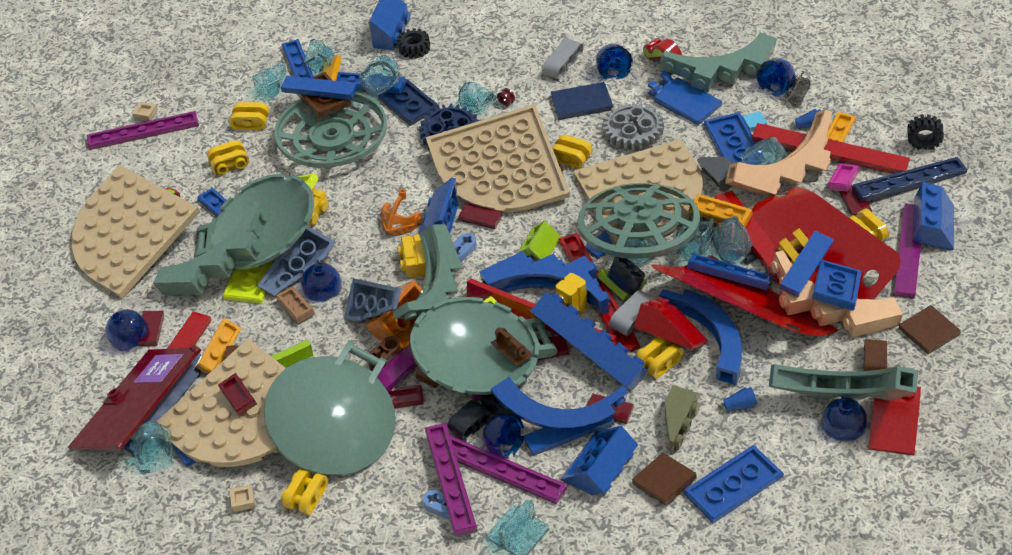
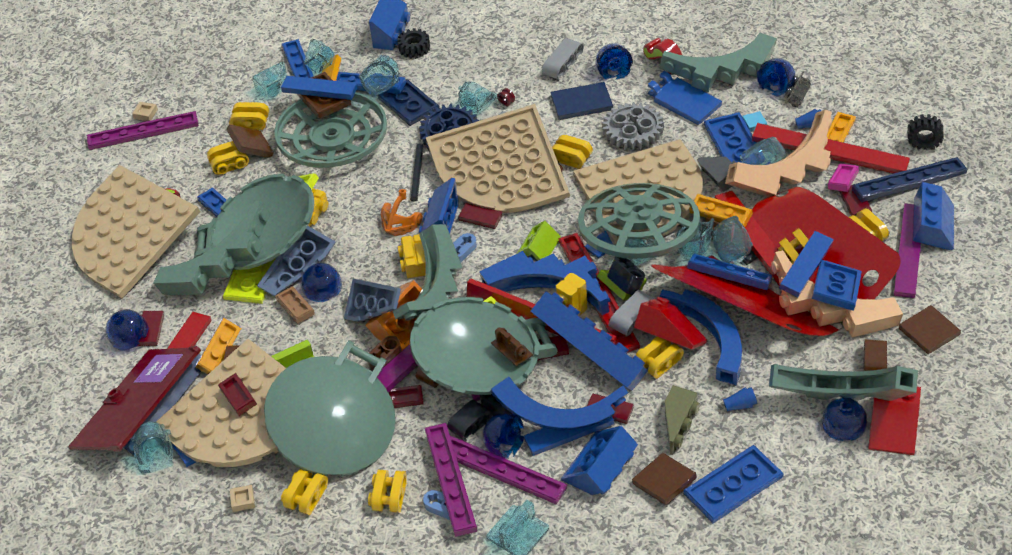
(249, 141): none -> reddish brown tile
(380, 482): none -> yellow brick
(416, 172): none -> black bar

